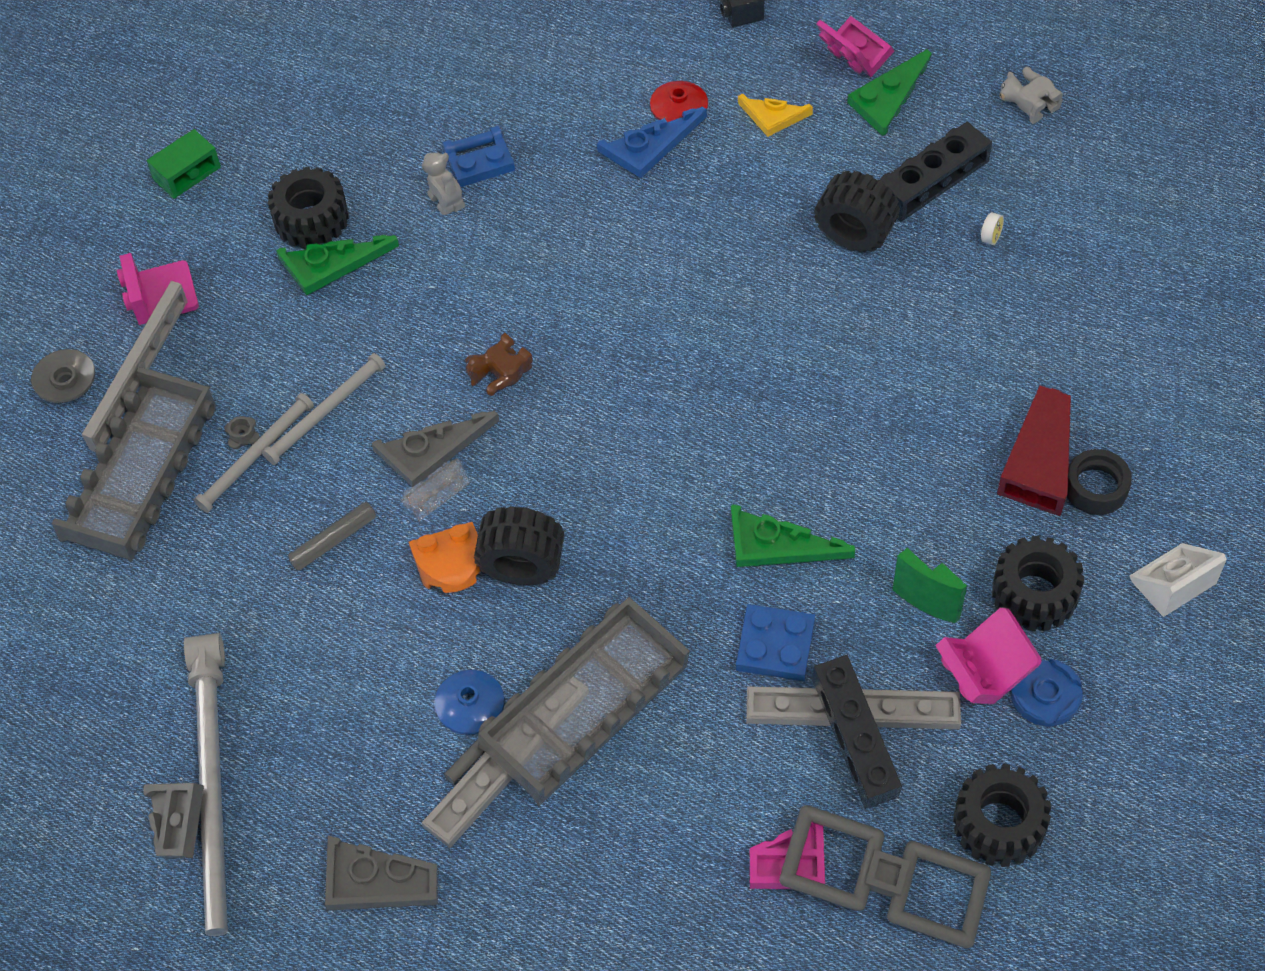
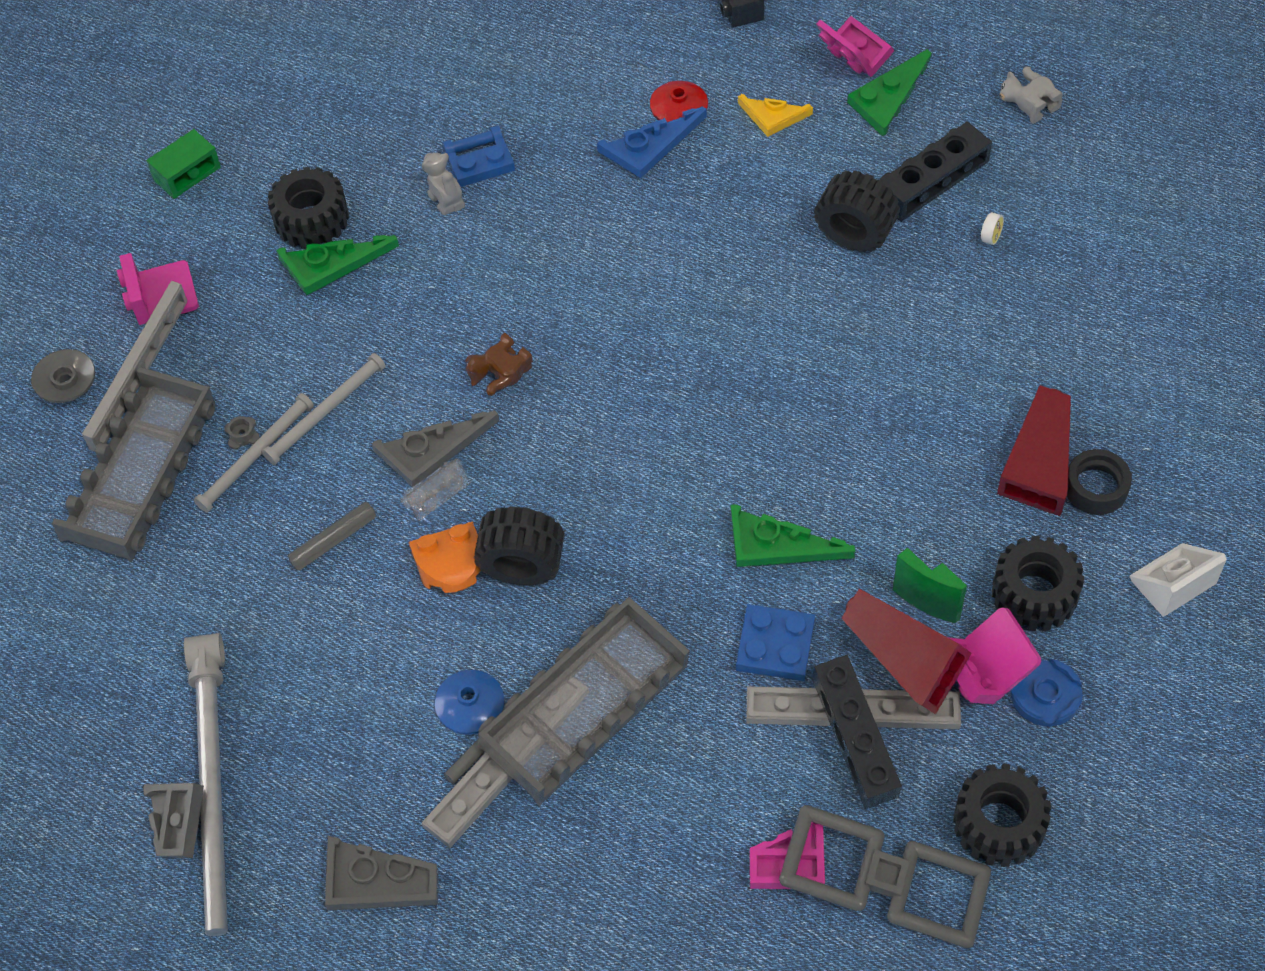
(911, 651): none -> dark red slope

